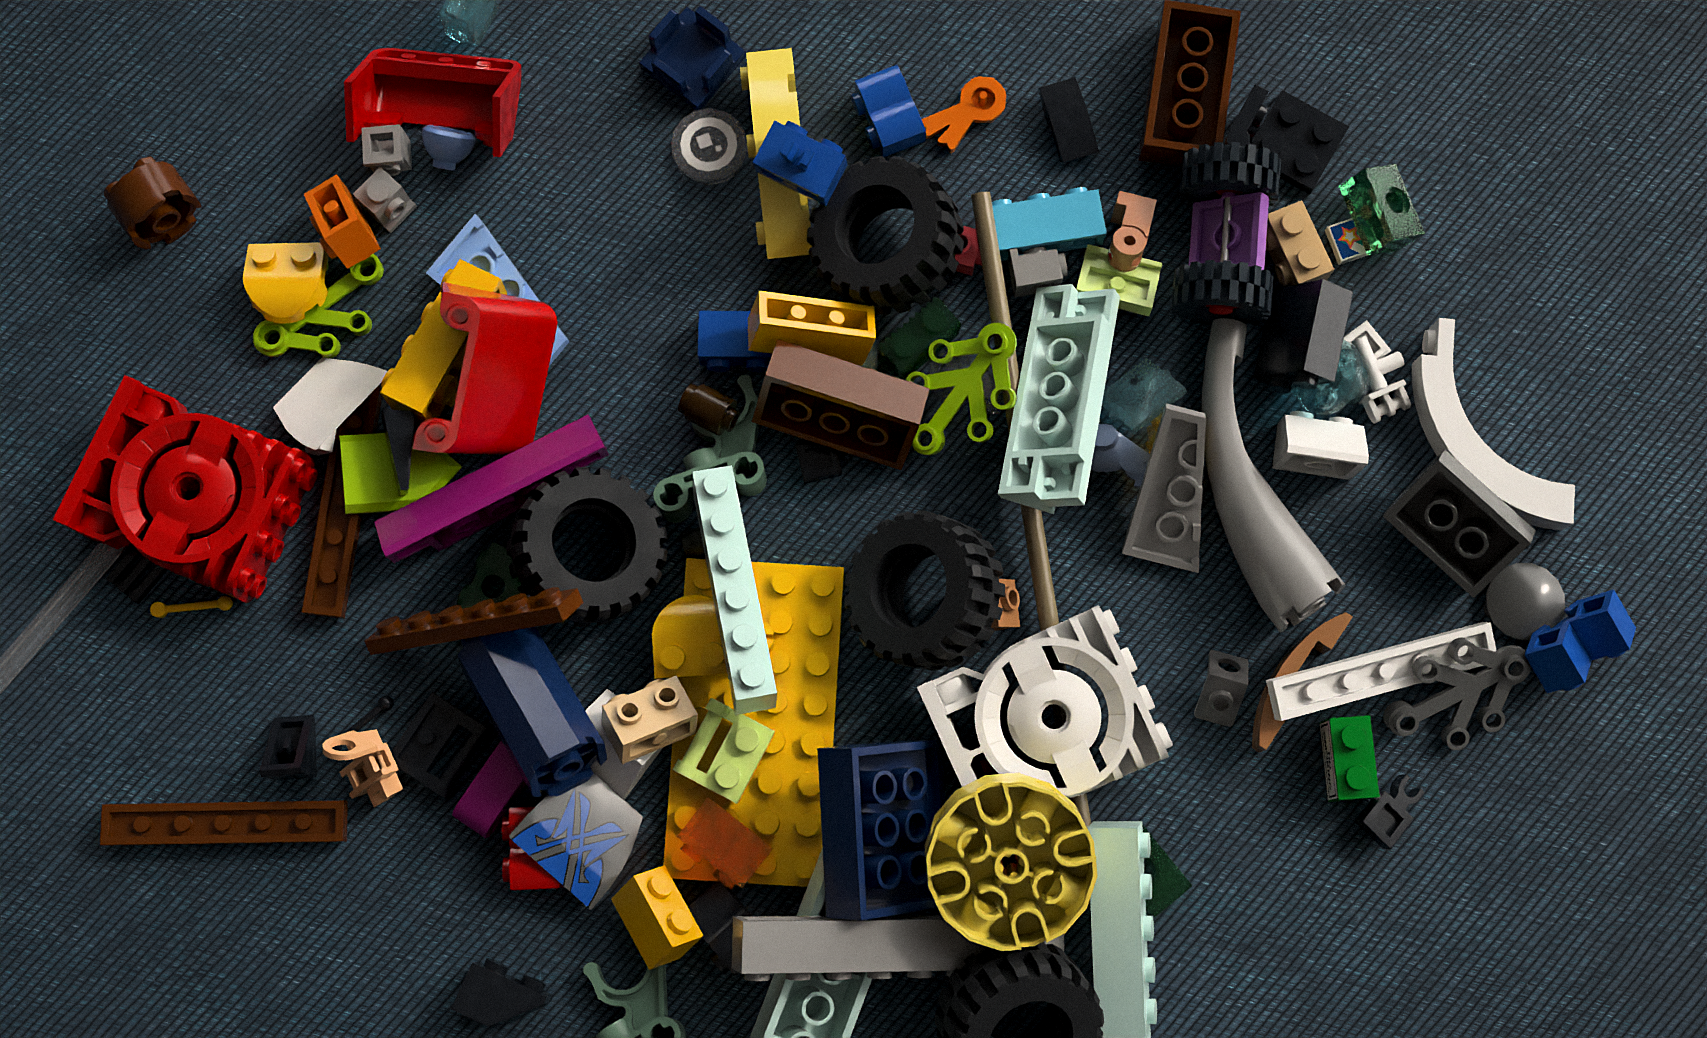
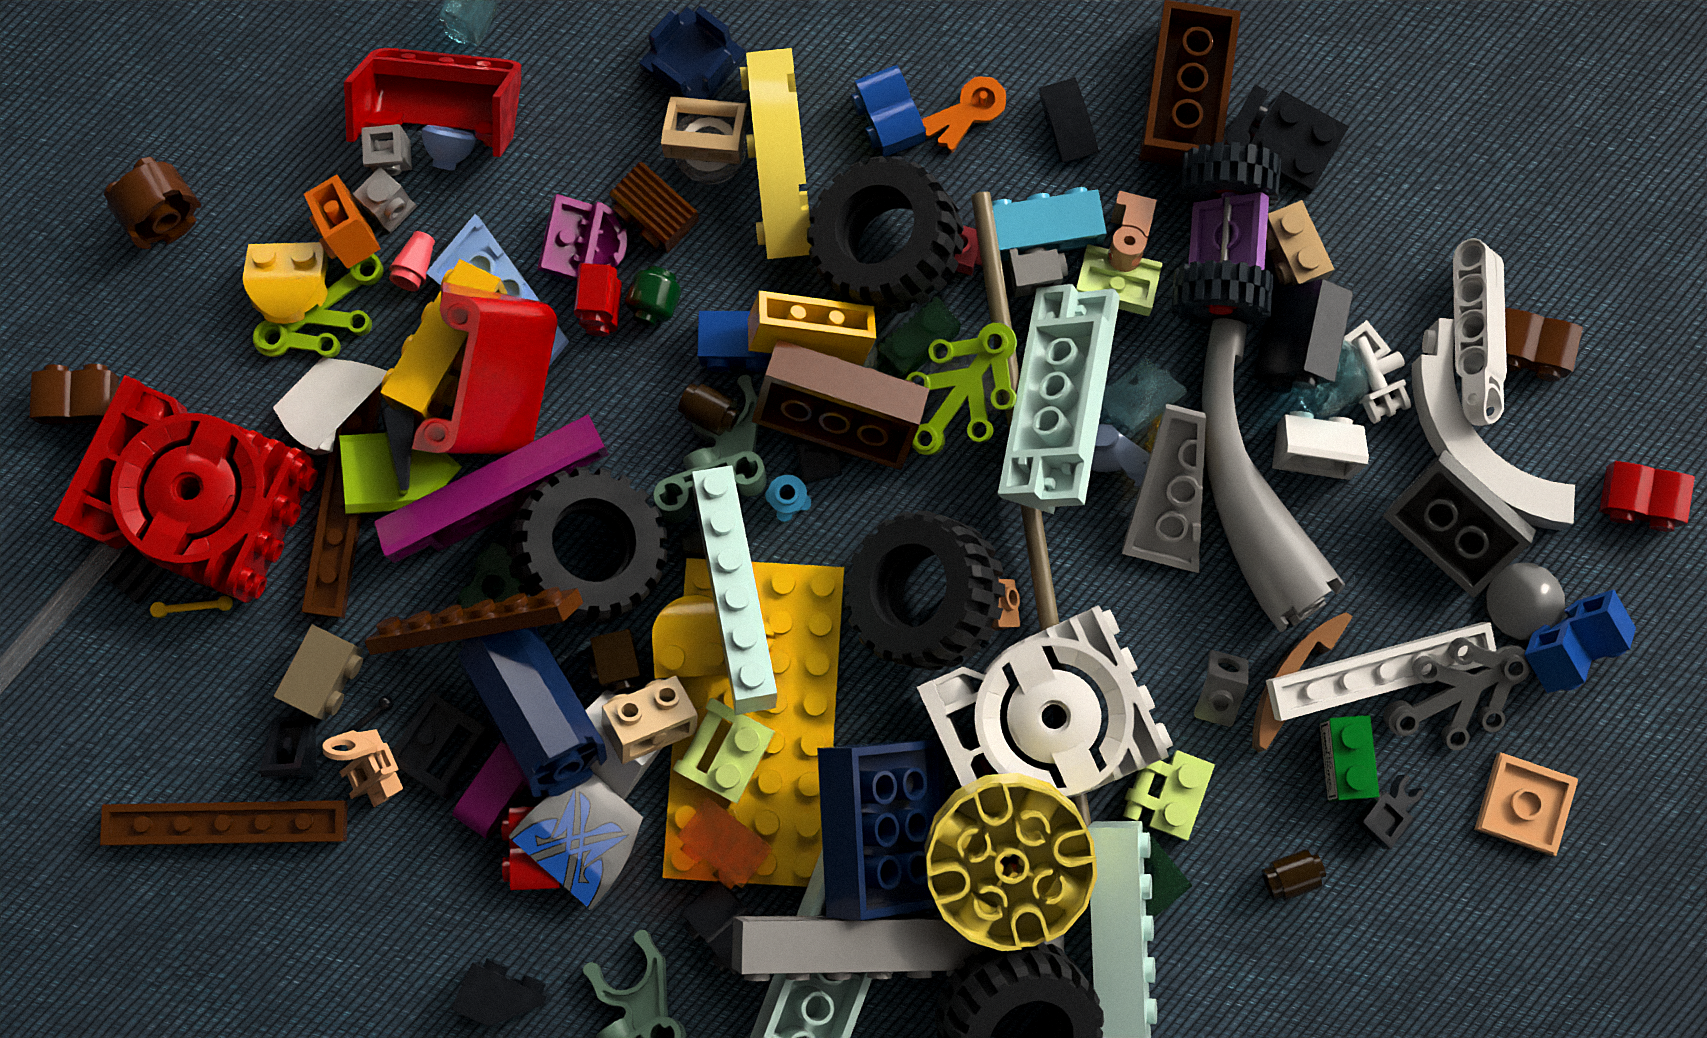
(71, 396): none -> reddish brown brick
(320, 673): none -> dark tan brick
(412, 262): none -> coral cone
(578, 235): none -> magenta slope
(597, 298): none -> red brick
(615, 661): none -> dark brown brick
(653, 208): none -> reddish brown brick
(653, 295): none -> dark green head
(657, 917): yellow brick -> none
(703, 145): none -> tan tile
(787, 508): none -> dark azure brick
(800, 161): blue brick -> none
(1179, 797): none -> yellowish green plate
(1294, 875): none -> dark brown brick
(1345, 241): tile -> none
(1381, 209): clear green brick -> none
(1475, 315): none -> white piece
(1526, 804): none -> light nougat tile
(1541, 344): none -> reddish brown brick
(1647, 495): none -> red brick

